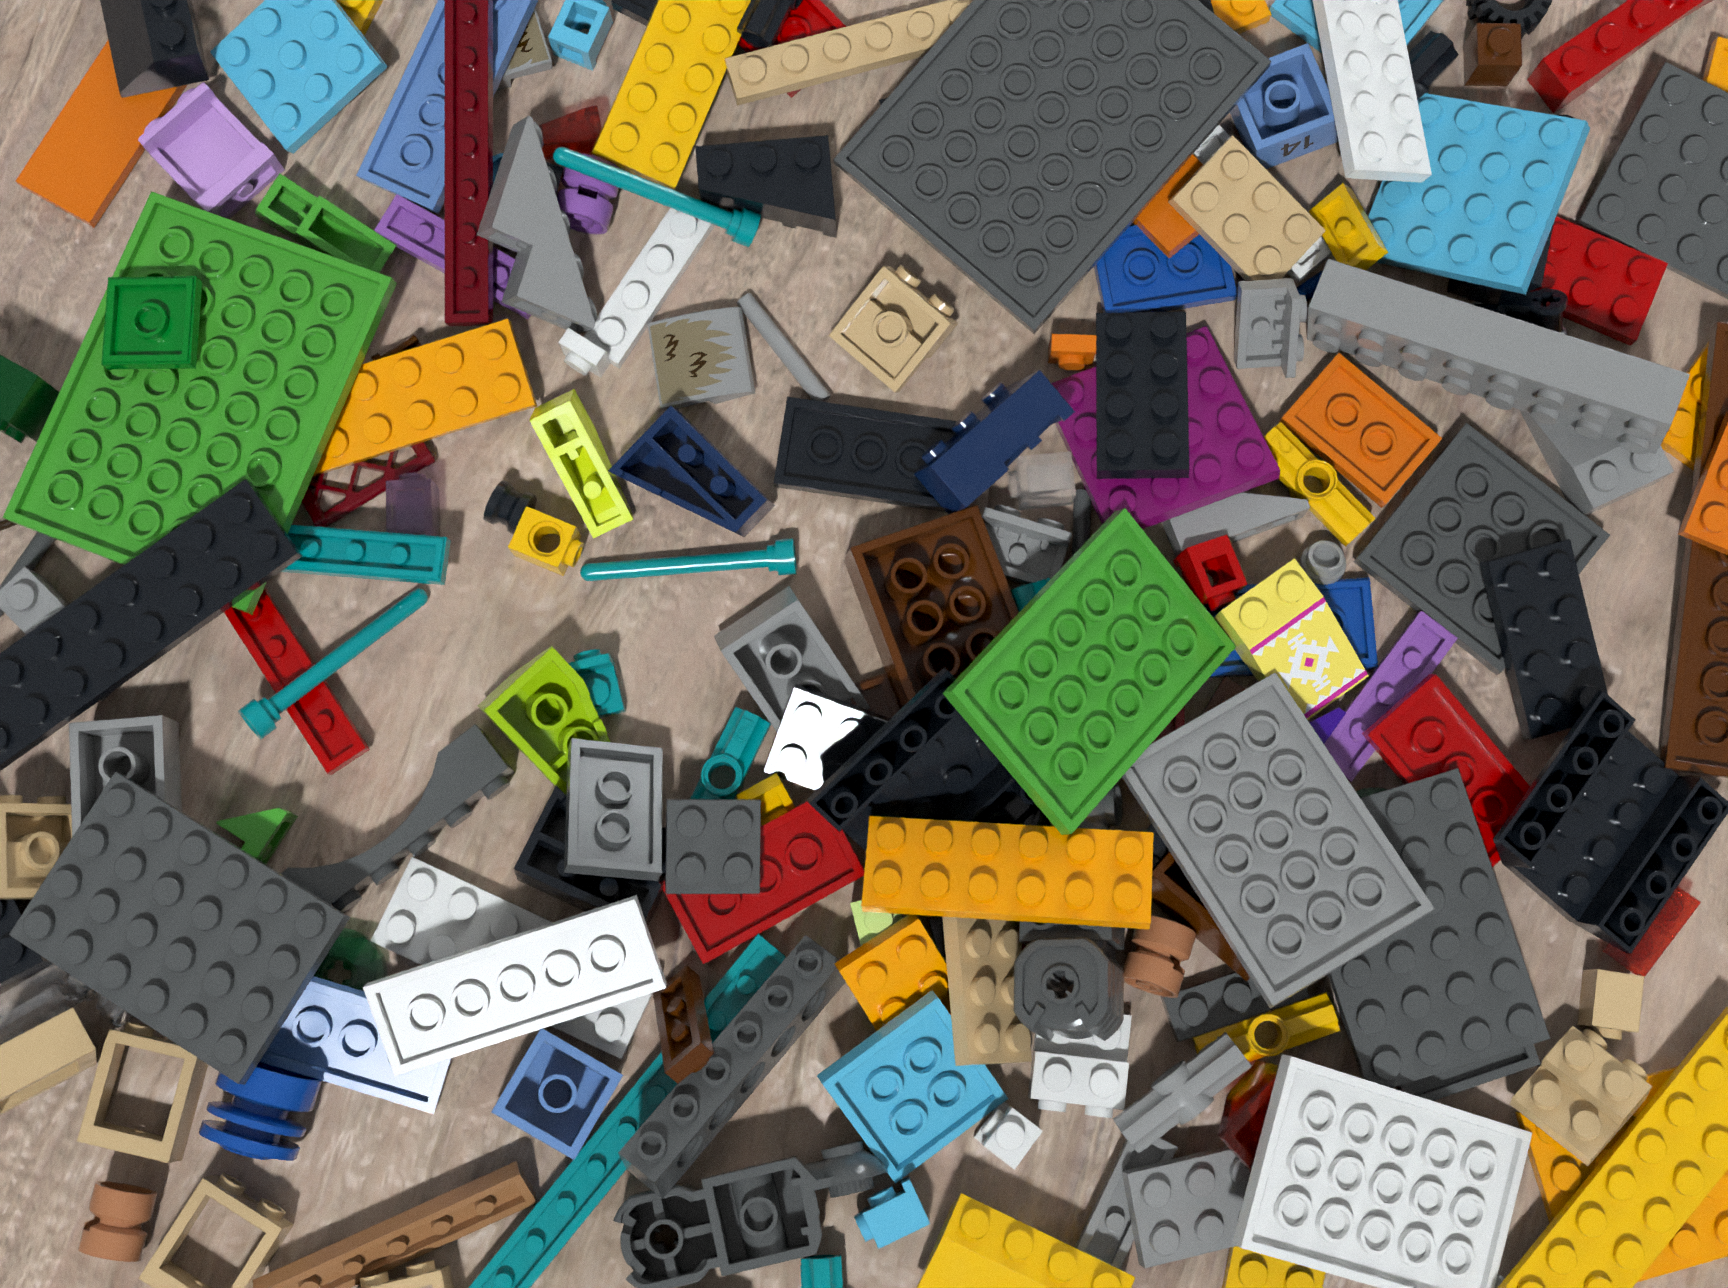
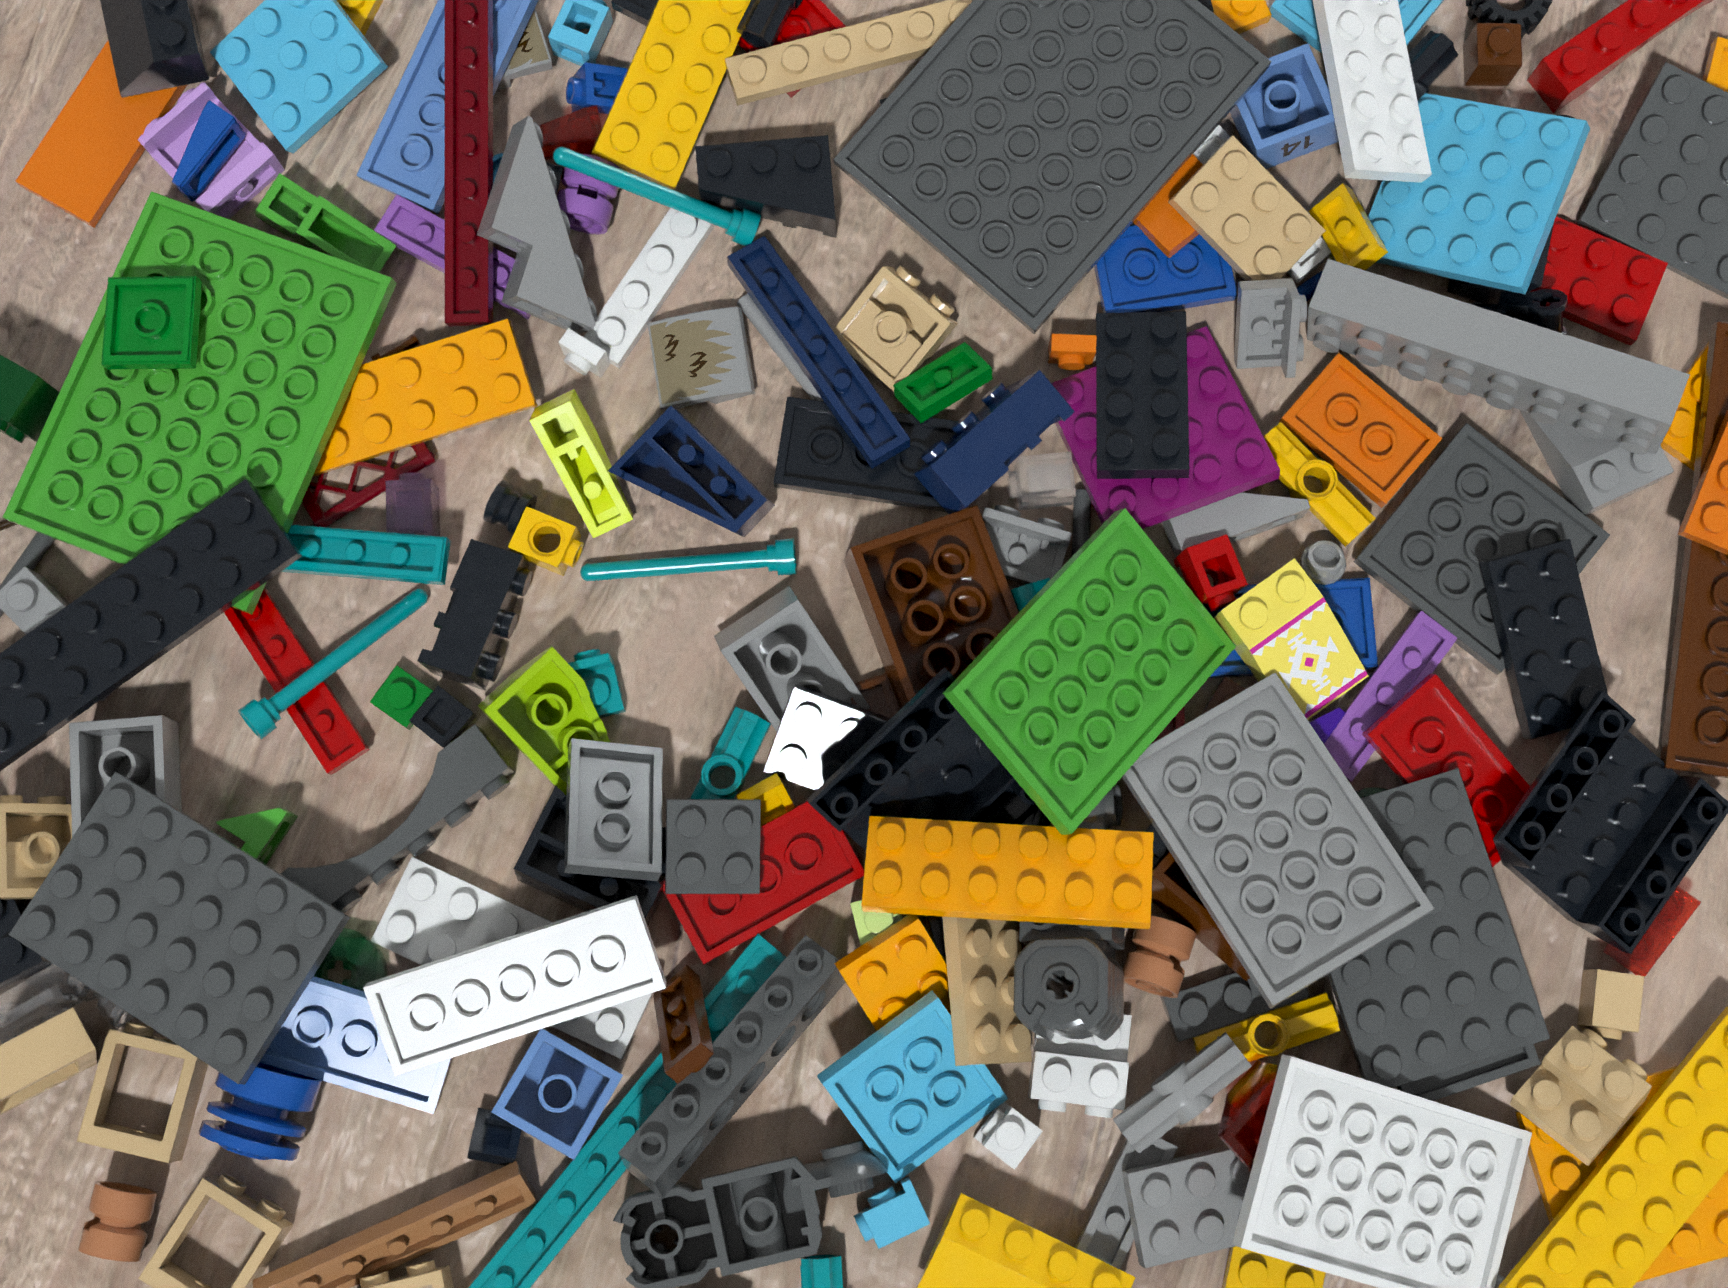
(208, 149): none -> blue slope
(401, 696): none -> green plate
(442, 717): none -> black plate
(478, 615): none -> black wedge
(493, 1139): none -> black plate
(594, 86): none -> blue bracket
(818, 352): none -> dark blue plate
(943, 382): none -> green plate

